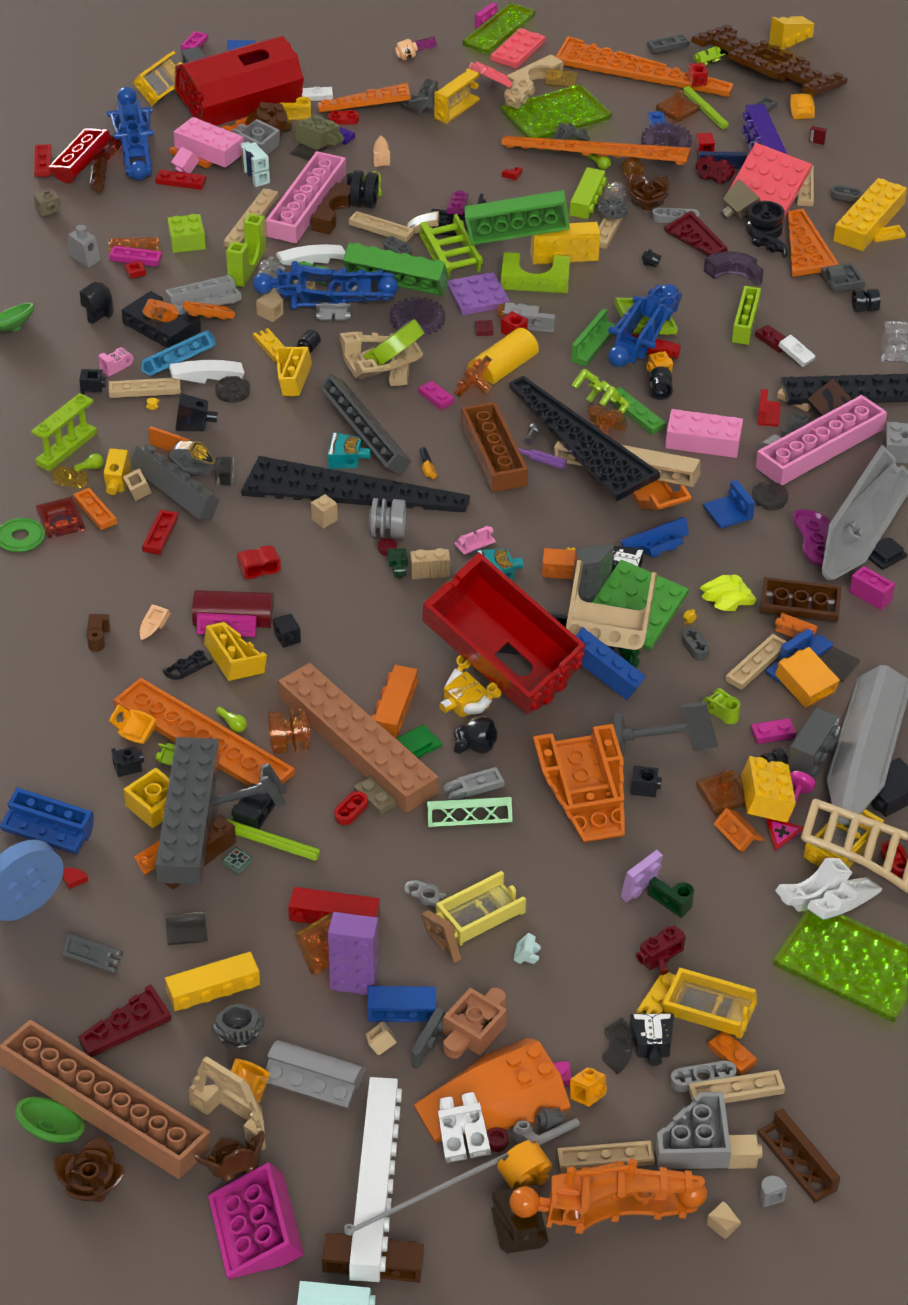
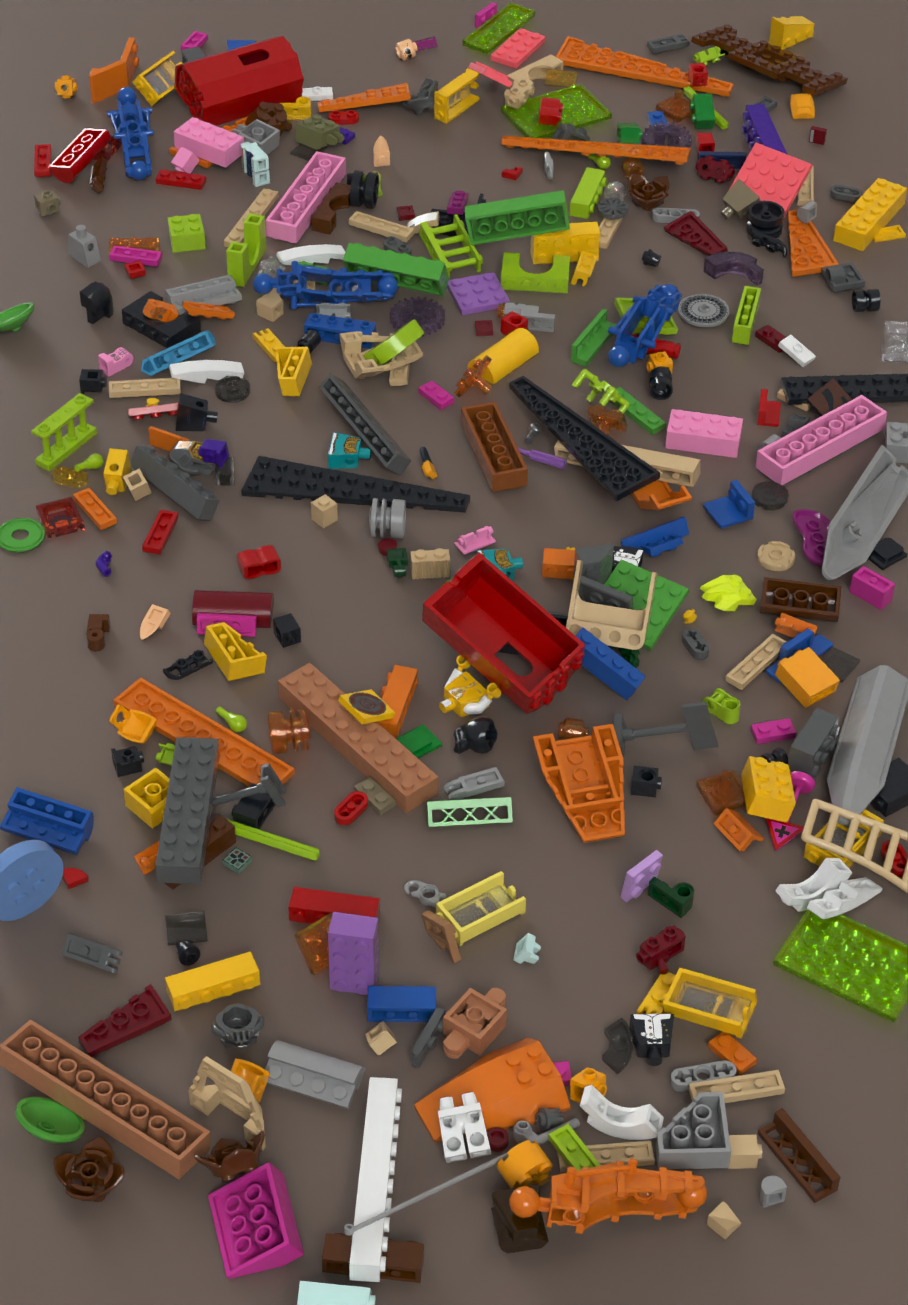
(71, 84): none -> light orange brick
(103, 562): none -> dark purple arm
(113, 77): none -> orange windscreen
(153, 411): none -> plate
(187, 953): none -> black hose
(214, 452): none -> dark purple brick
(331, 326): none -> blue brick
(366, 706): none -> tile
(405, 213): none -> dark red tile
(548, 165): none -> light grey piece
(550, 111): none -> red brick
(572, 728): none -> clear orange head
(572, 1148): none -> lime plate
(584, 267): none -> yellow hinge
(597, 593): none -> dark grey tile
(619, 1121): none -> white arch
(629, 133): none -> green brick
(703, 111): none -> green brick
(703, 310): none -> piece
(776, 556): none -> tan tile
(807, 212): none -> light grey brick

